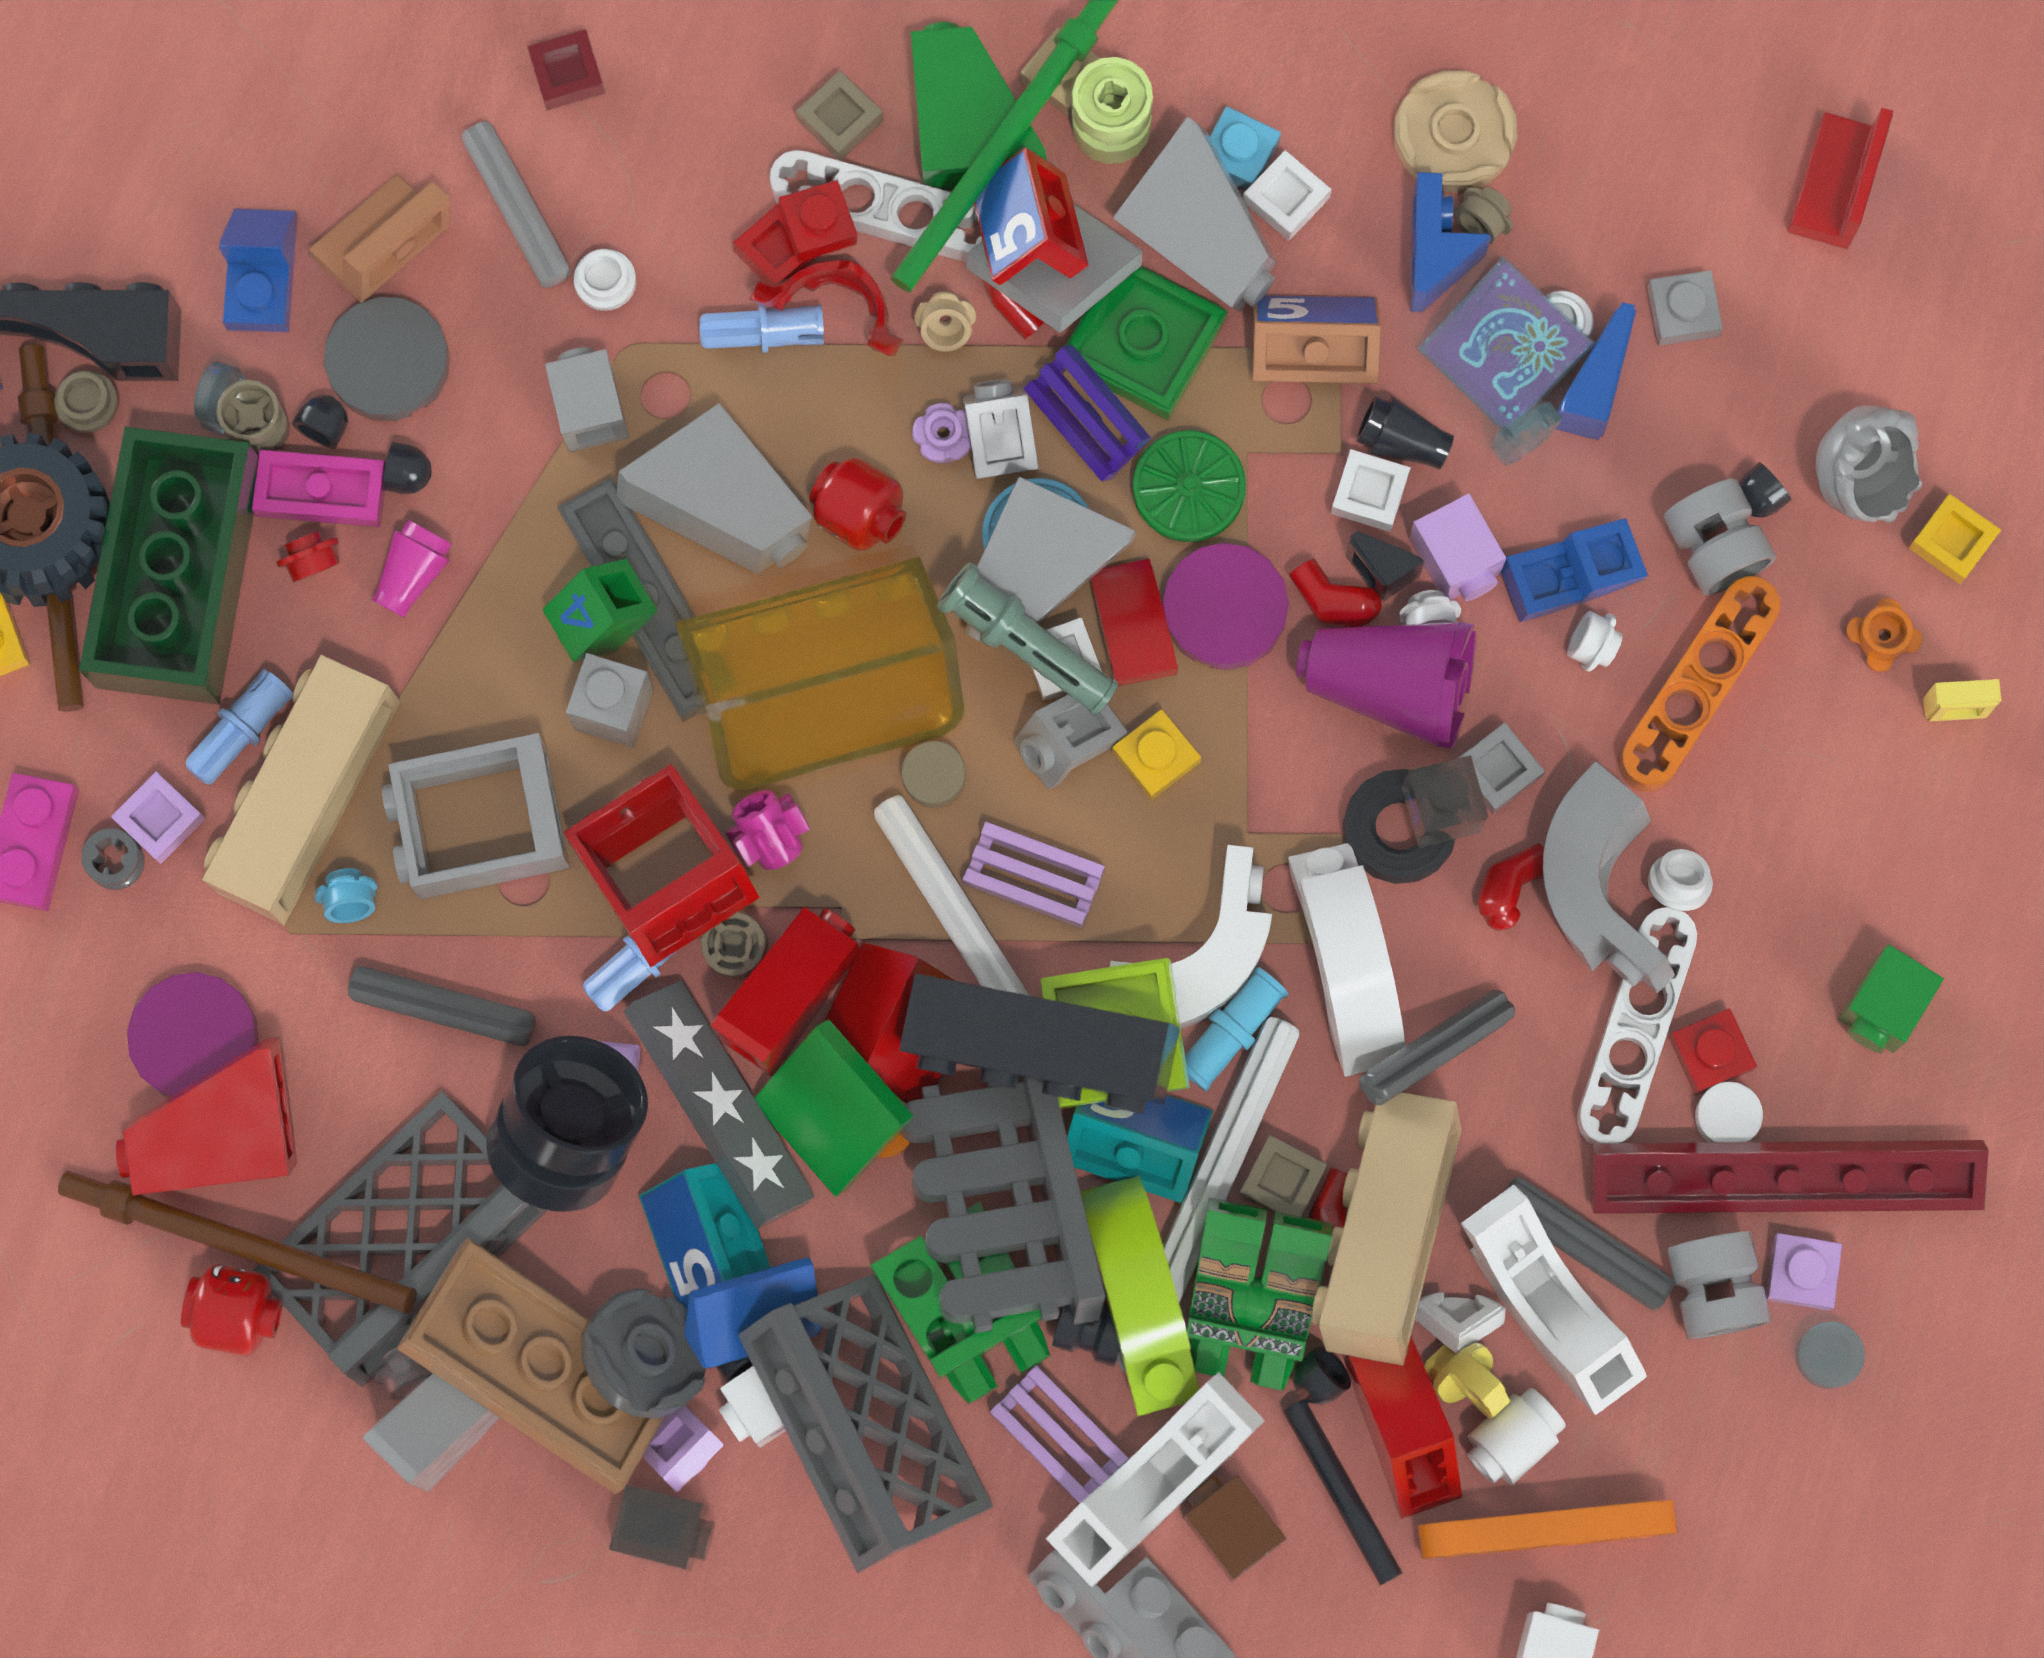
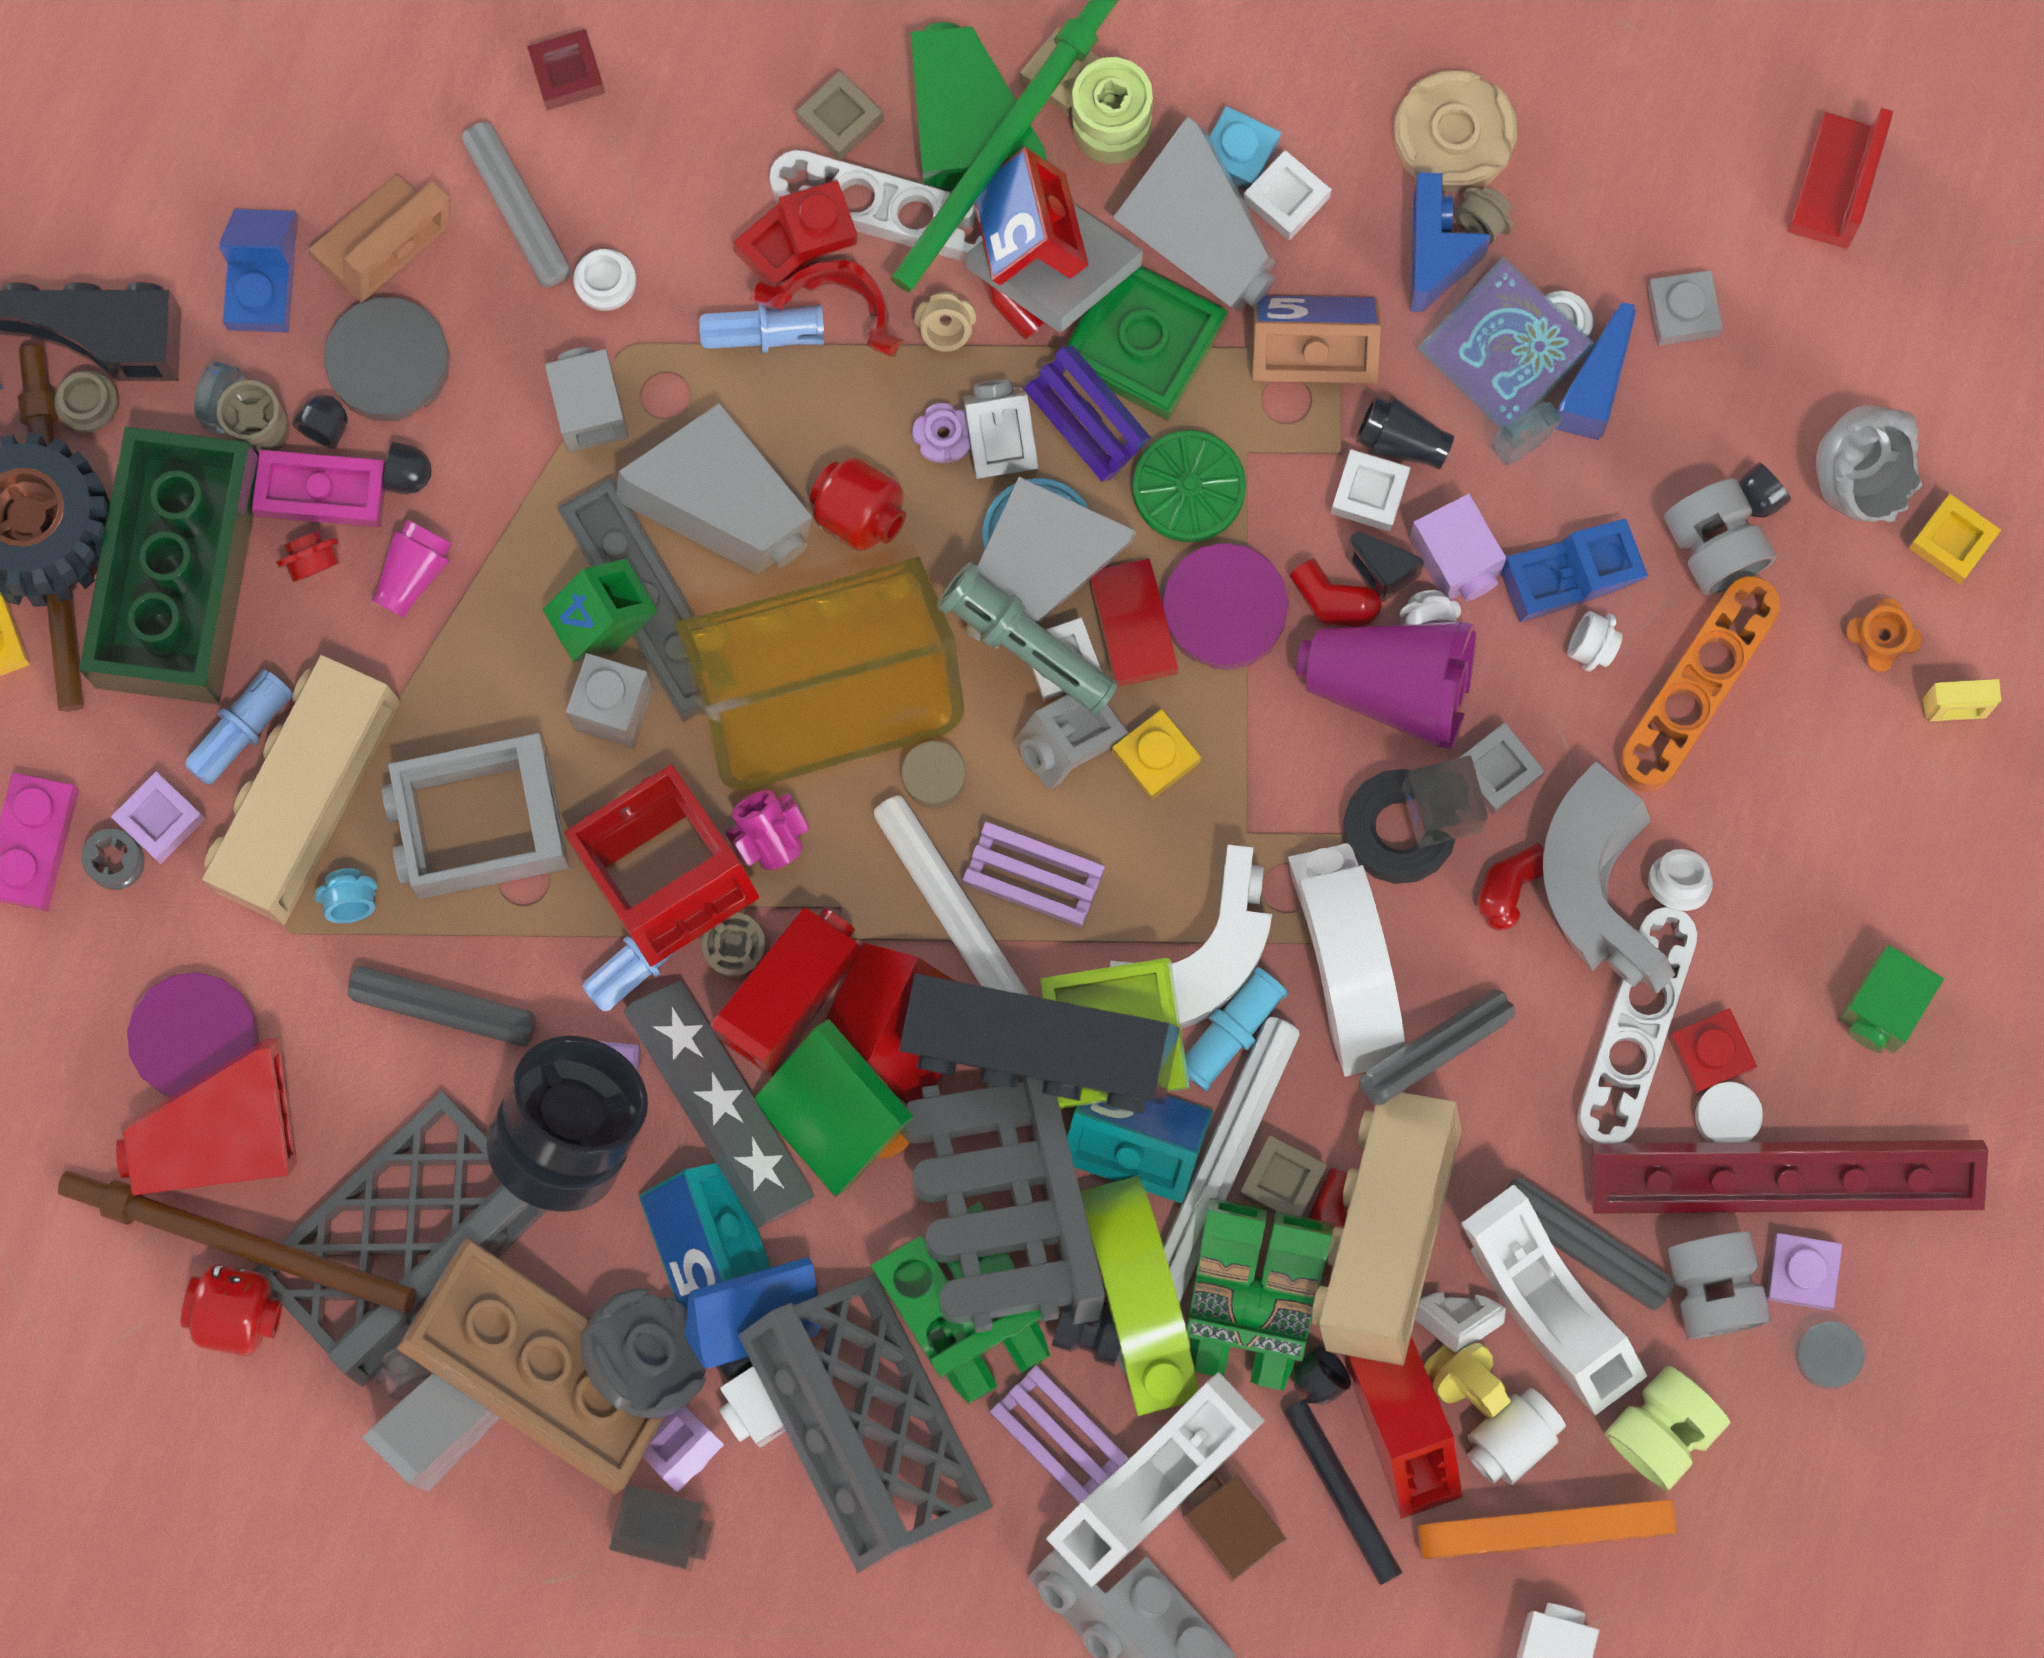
(1667, 1428): none -> yellowish green wheel

